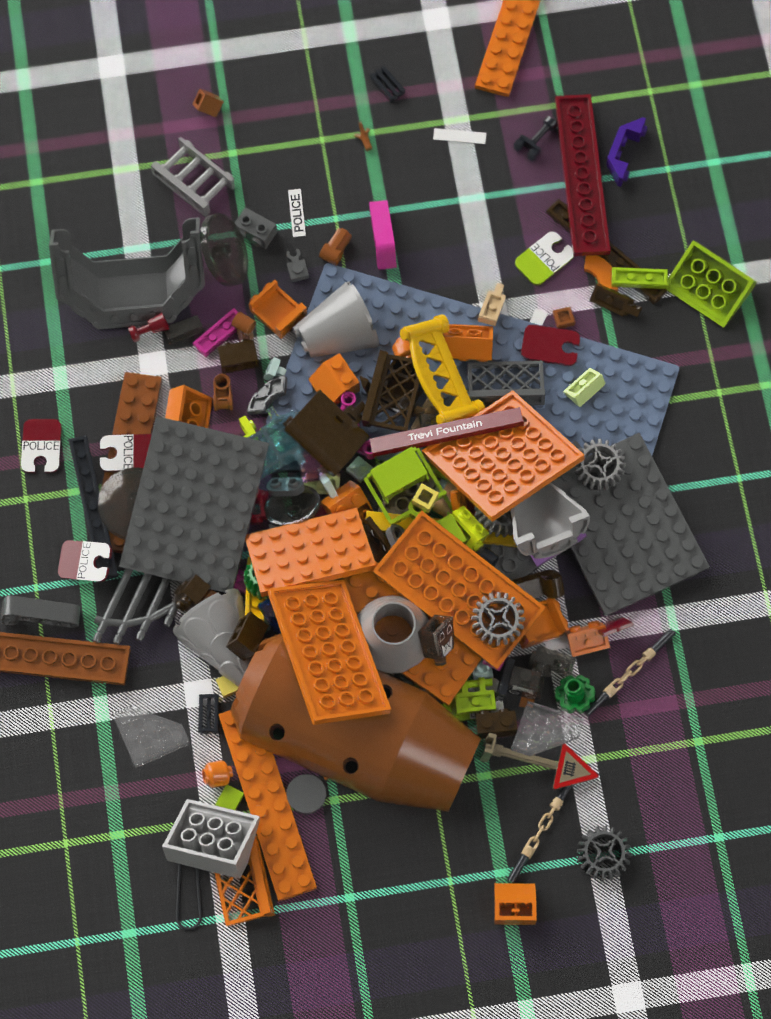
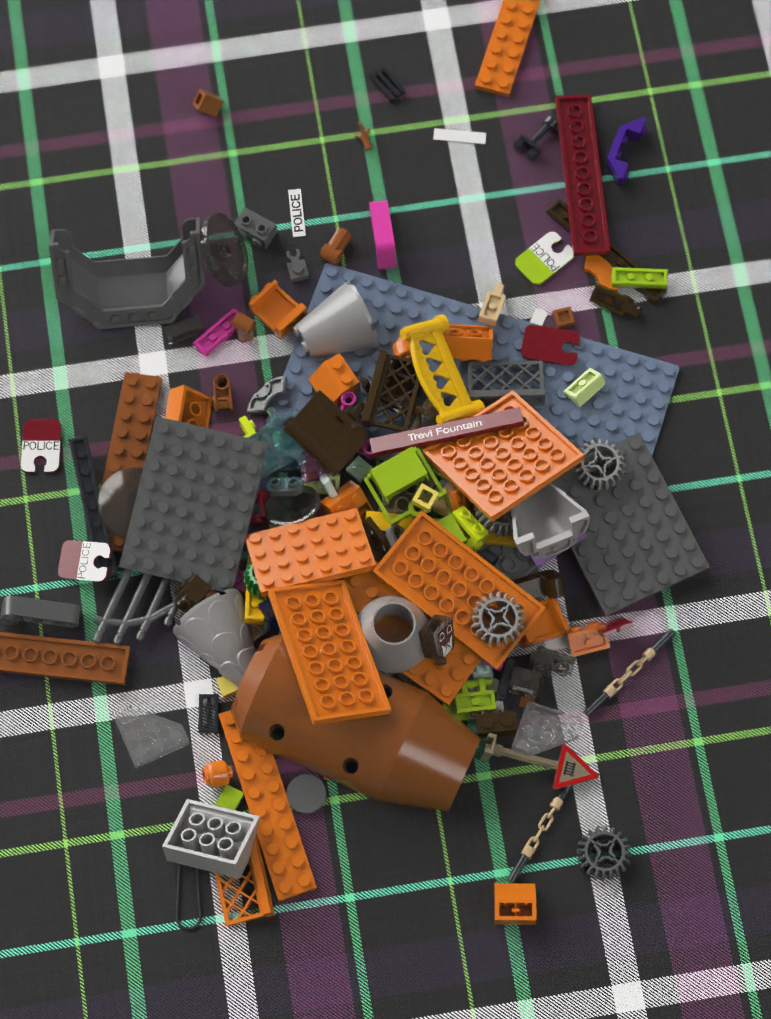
(130, 451): piece -> none
(155, 324): dark red piece -> none
(188, 192): light grey fence -> none
(238, 356): dark brown brick -> none
(247, 636): dark brown brick -> none
(273, 370): light aqua tile -> none
(575, 694): green plant -> none
(710, 284): lime slope -> none

